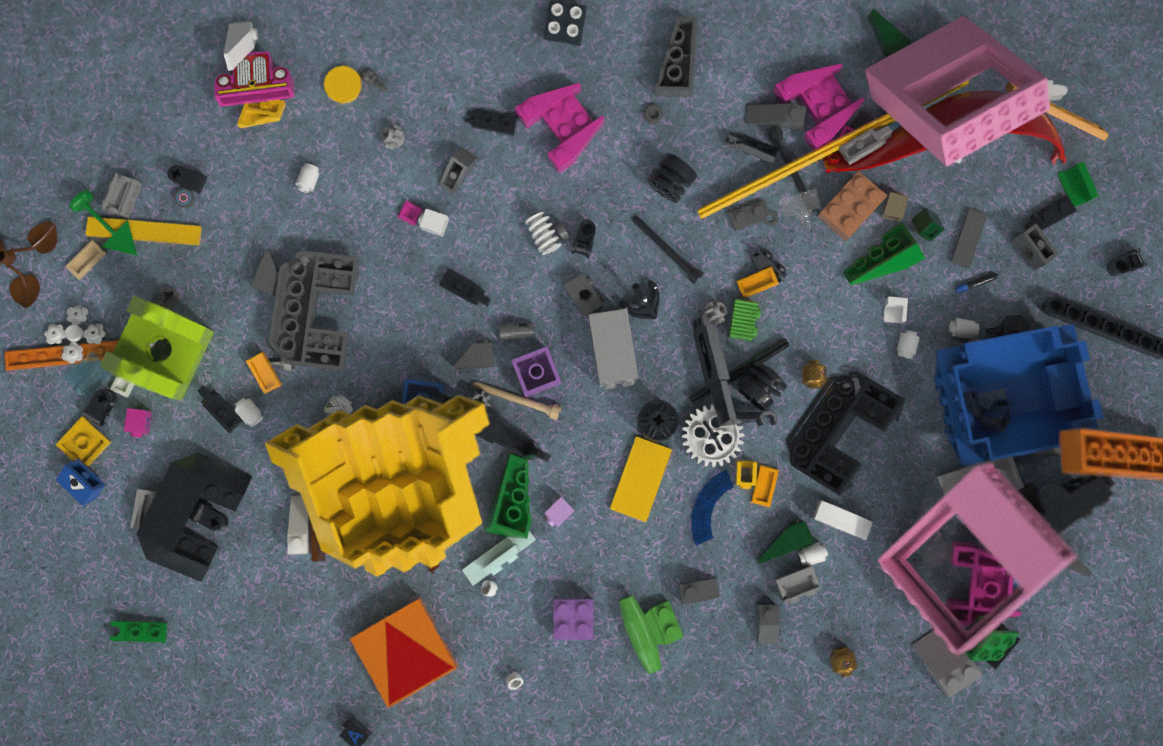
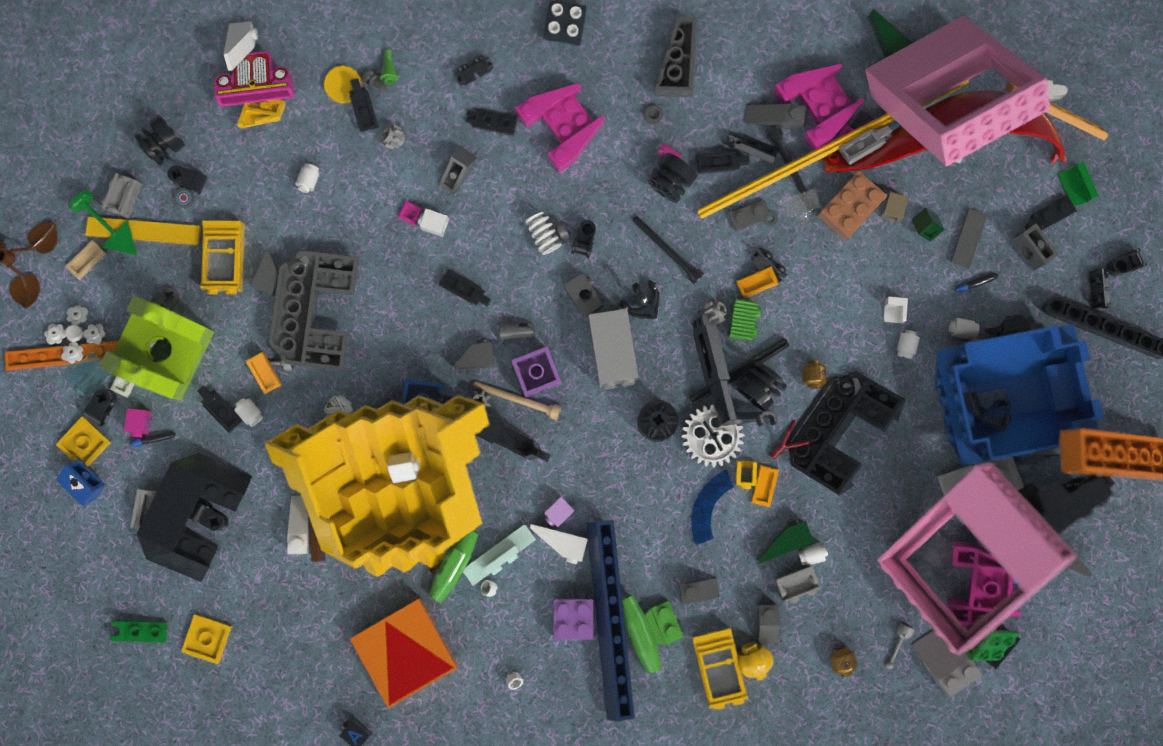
(151, 439): none -> black piece
(159, 140): none -> black wheel
(206, 639): none -> yellow tile
(222, 257): none -> yellow door
(362, 107): none -> black hinge
(388, 71): none -> bright green cone
(403, 467): none -> white brick
(453, 566): none -> bright green plate
(466, 72): none -> black hinge
(510, 507): green wedge -> none
(566, 544): none -> white slope
(610, 621): none -> dark blue brick
(641, 479): yellow tile -> none
(665, 149): none -> dark pink pin
(720, 162): none -> black hinge
(720, 668): none -> yellow door
(755, 660): none -> yellow plant
(782, 446): none -> dark red plant
(842, 520): white slope -> none
(894, 254): green wedge -> none
(904, 632): none -> light grey hinge
(1098, 282): none -> black hinge

